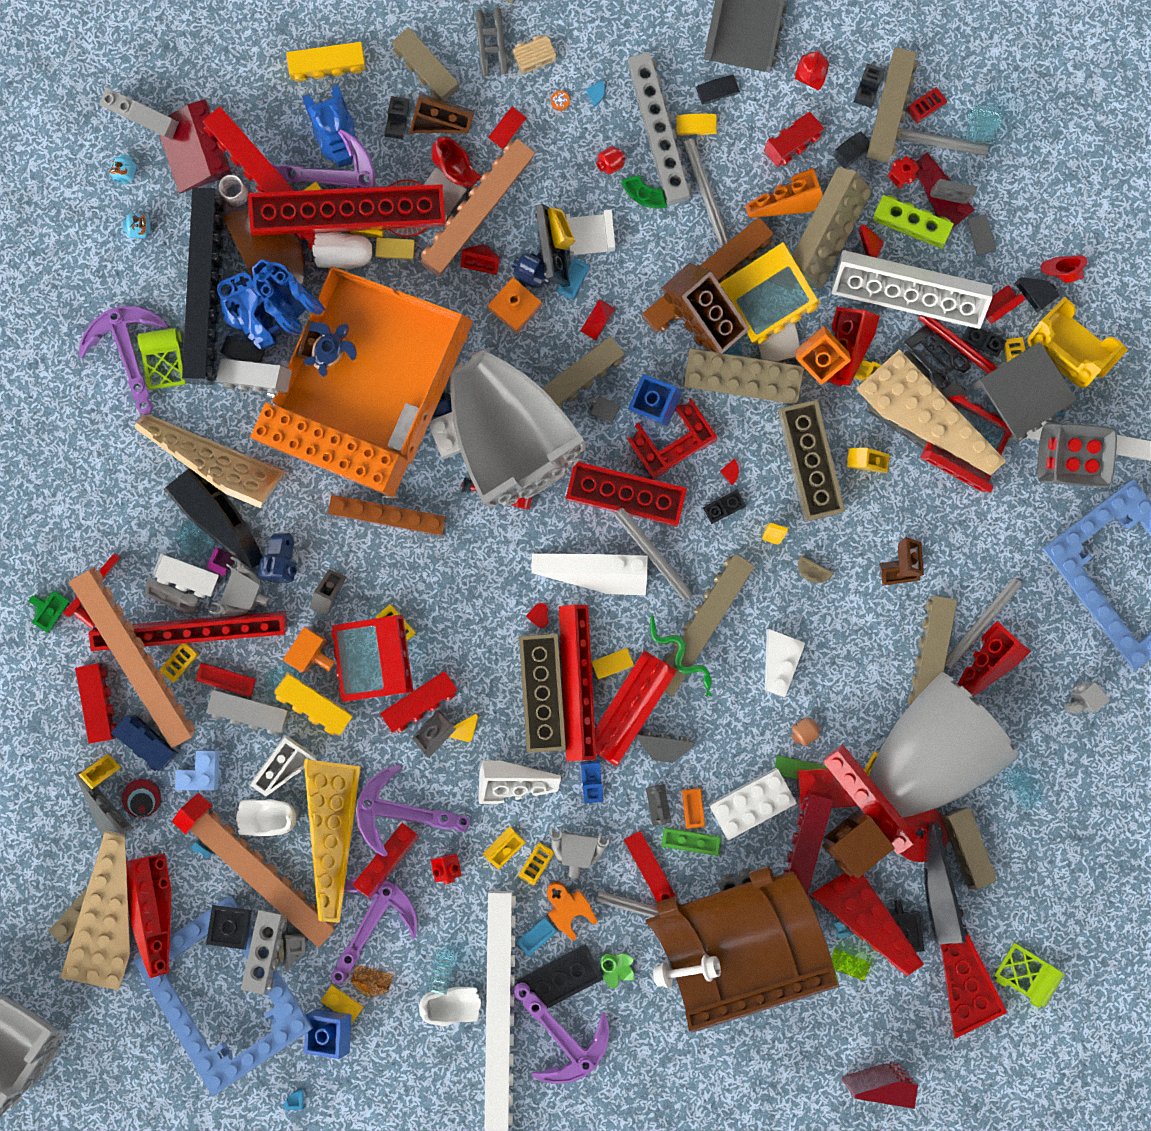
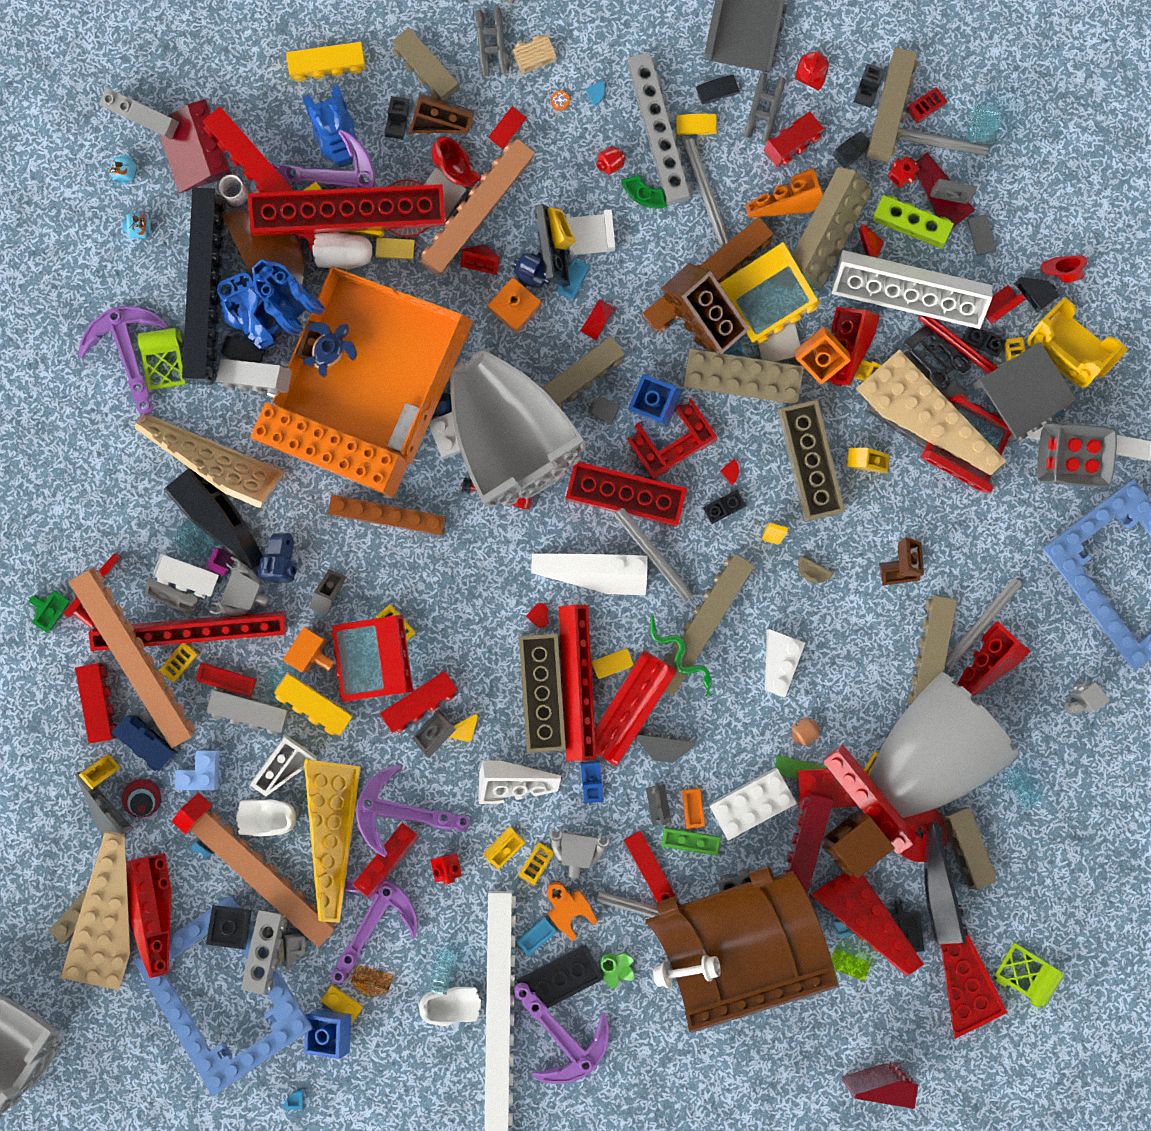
(755, 113): none -> dark grey piece

